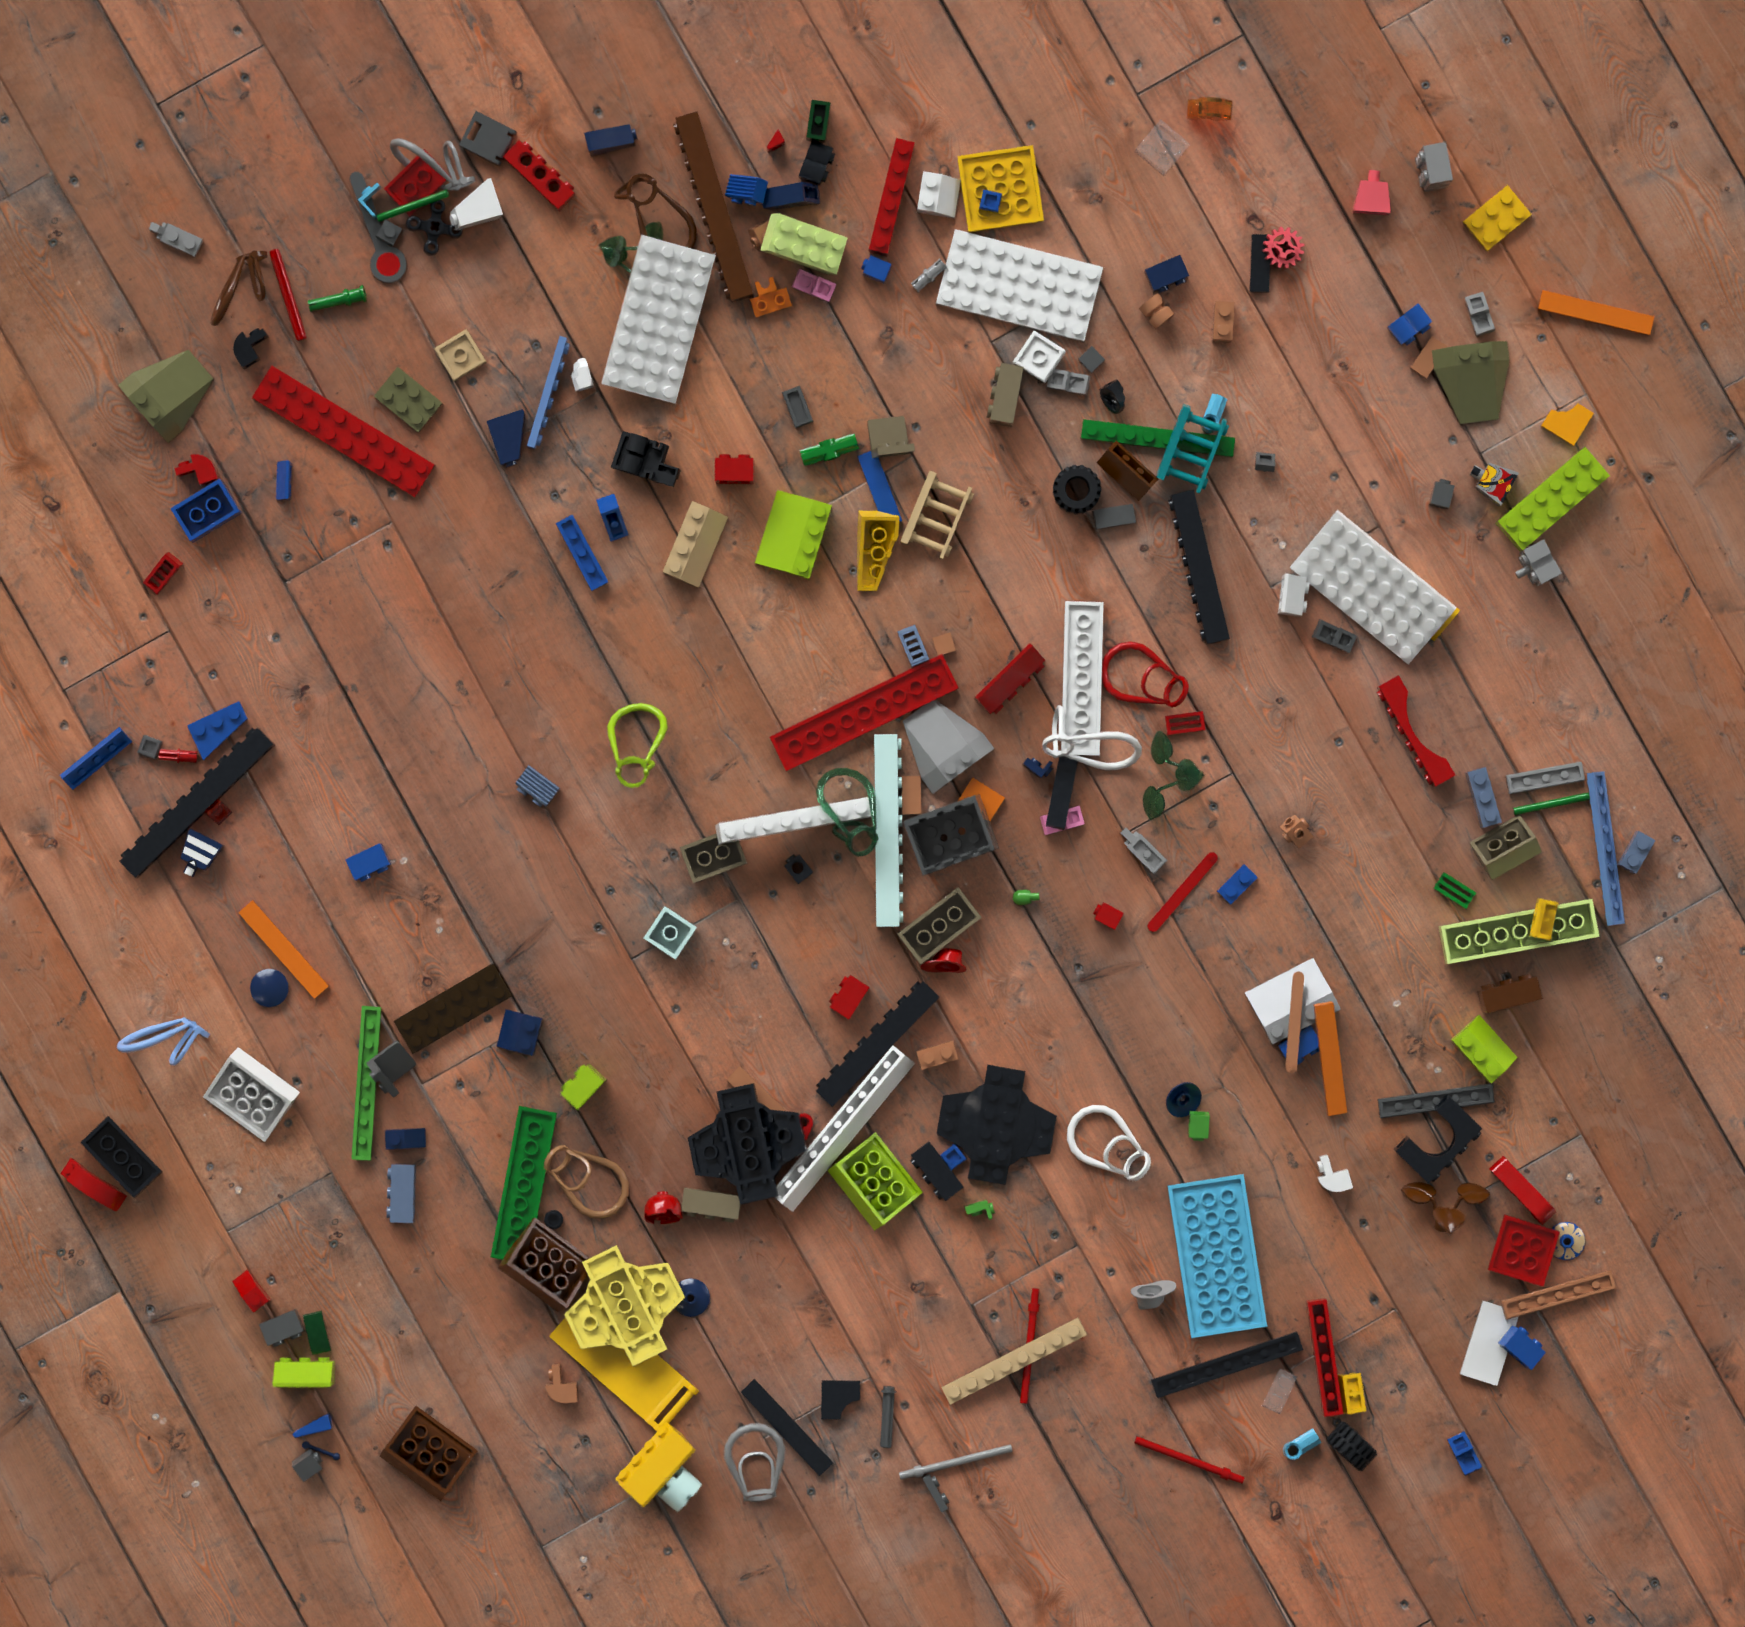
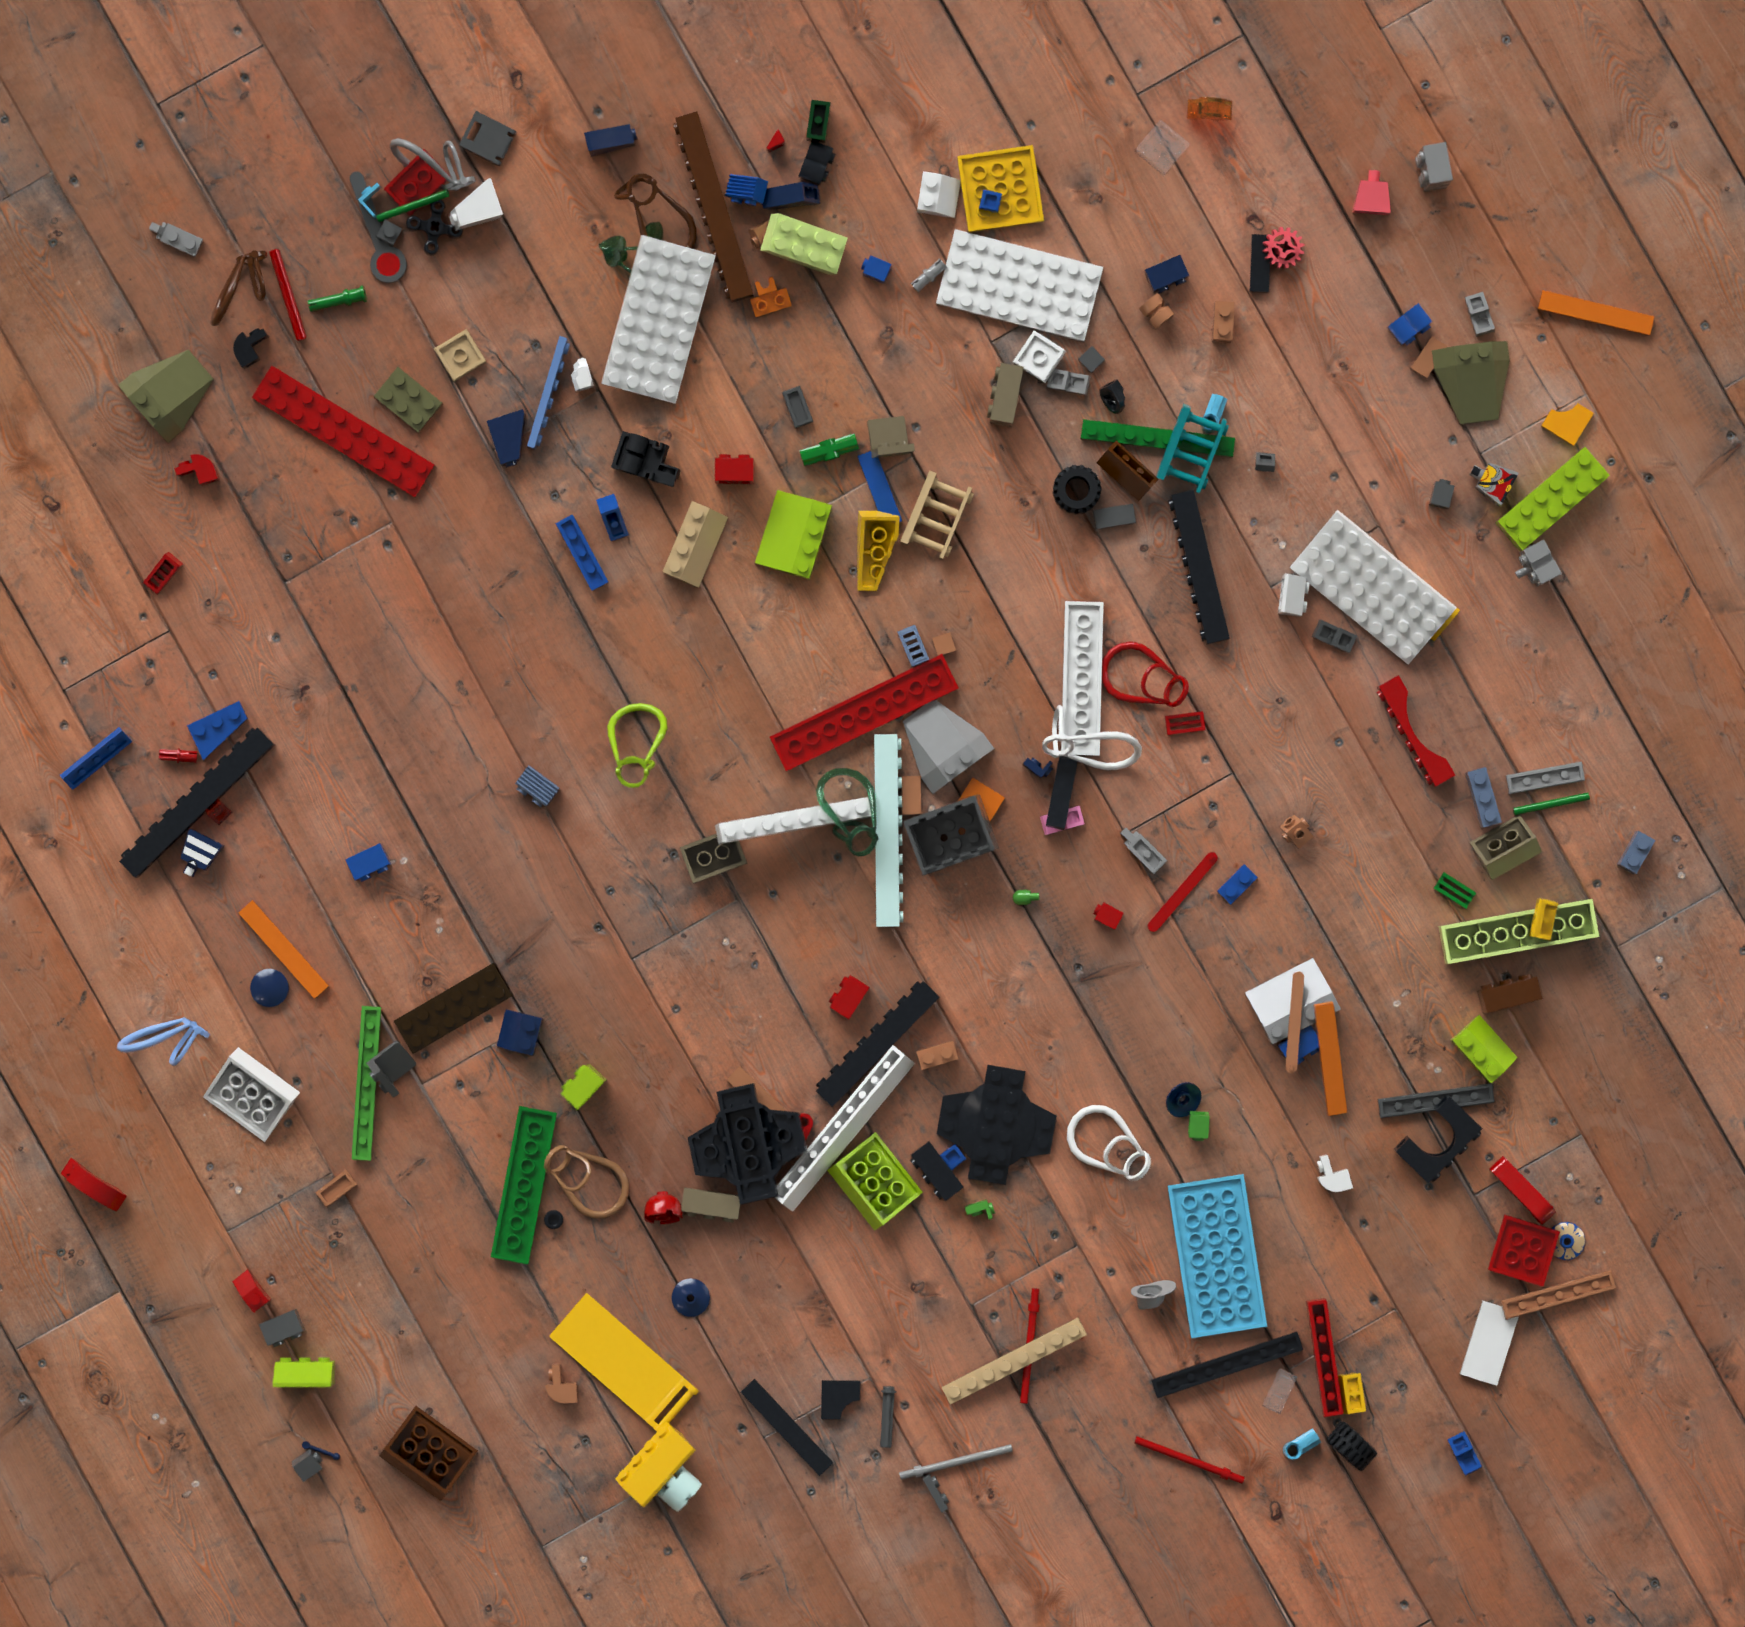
(121, 1157): black brick -> none
(149, 747): flat silver tile -> none
(206, 510): blue brick -> none
(283, 483): blue slope -> none
(317, 1332): dark green slope -> none
(319, 1425): blue slope -> none
(336, 1188): none -> nougat tile
(401, 1193): sand blue brick -> none
(405, 1138): dark blue slope -> none
(545, 1265): reddish brown slope -> none
(557, 199): red brick -> none
(624, 1305): light yellow plate -> none
(670, 932): light aqua brick -> none
(775, 1472): light grey animal -> none
(800, 876): black brick -> none
(813, 285): bright pink slope -> none
(891, 197): red brick -> none
(939, 925): dark tan brick -> none
(945, 961): red piece -> none
(1009, 679): red slope -> none
(1187, 775): clear green plant -> none
(1446, 1219): reddish brown plant -> none
(1497, 218): yellow plate -> none
(1521, 1347): blue brick -> none
(1605, 848): medium blue plate -> none

